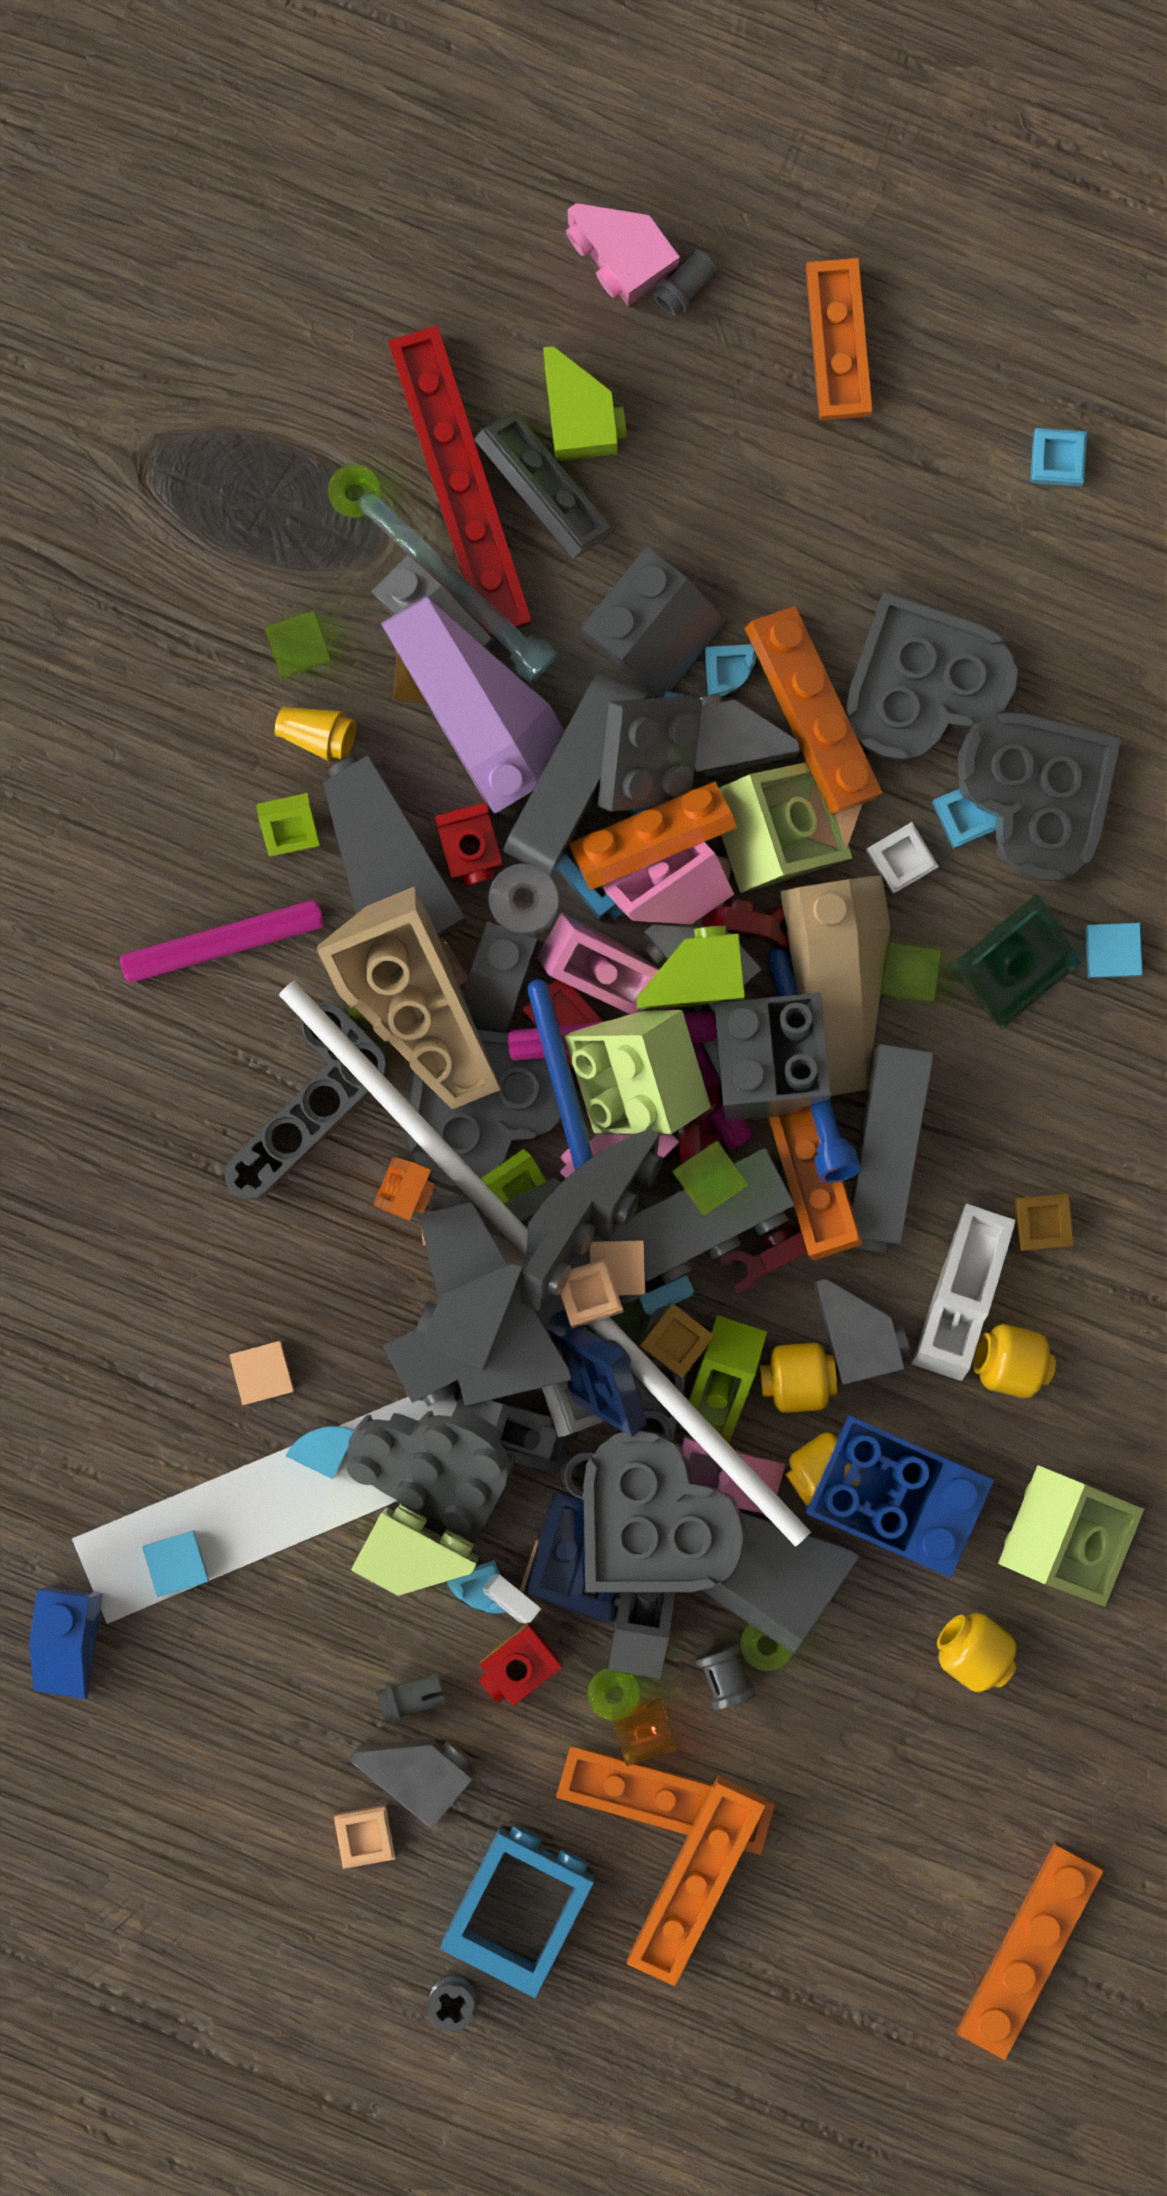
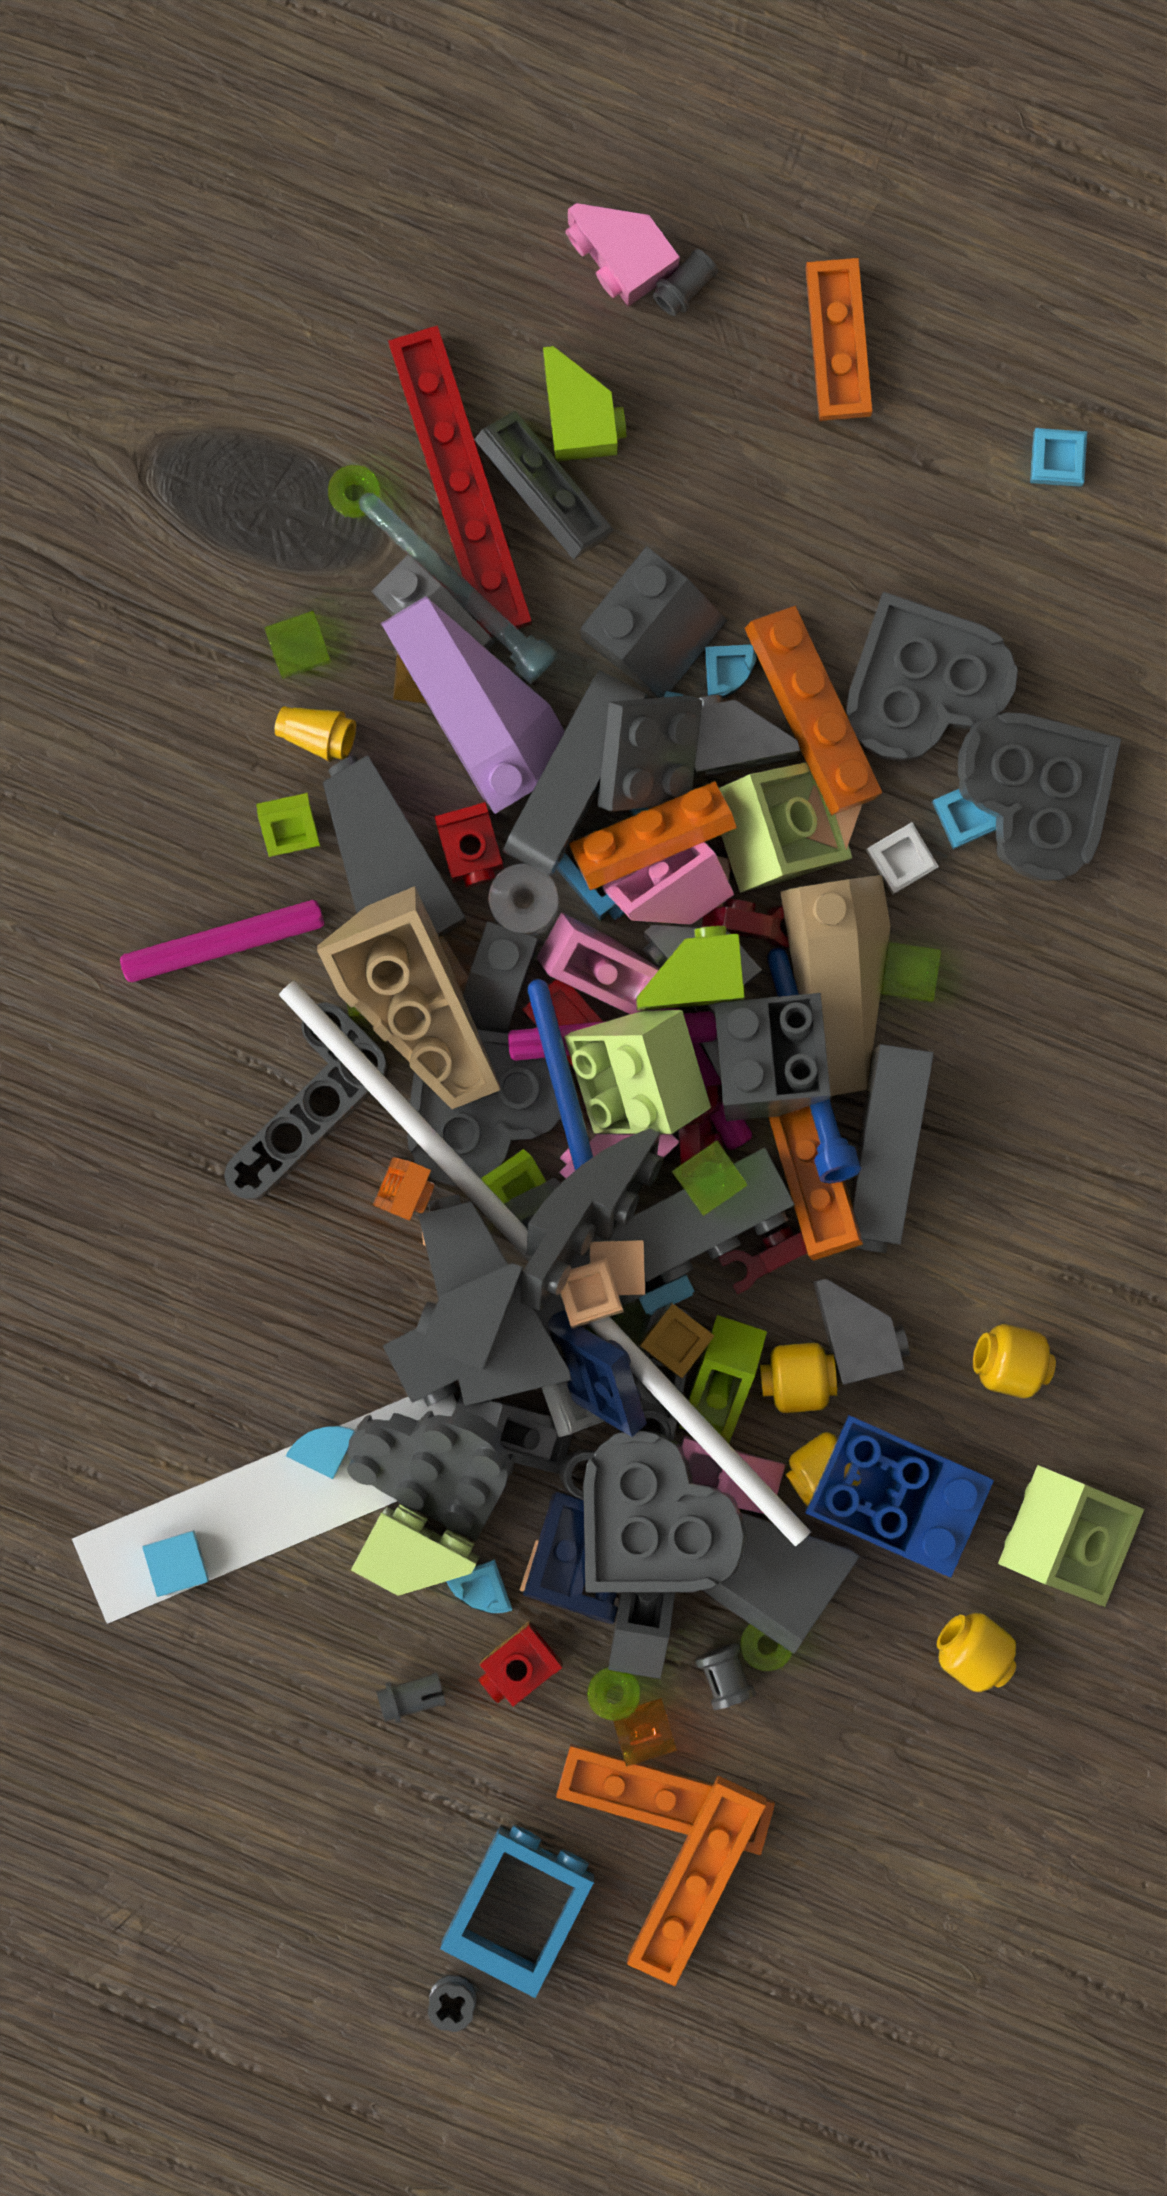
(64, 1640): blue slope -> none
(261, 1372): light nougat tile -> none
(364, 1836): light nougat tile -> none
(417, 1774): flat silver slope -> none
(510, 1599): white tile -> none
(964, 1292): white slope -> none
(1016, 962): clear green slope -> none
(1029, 1951): orange plate -> none
(1043, 1222): pearl gold plate -> none
(1113, 950): medium azure tile -> none

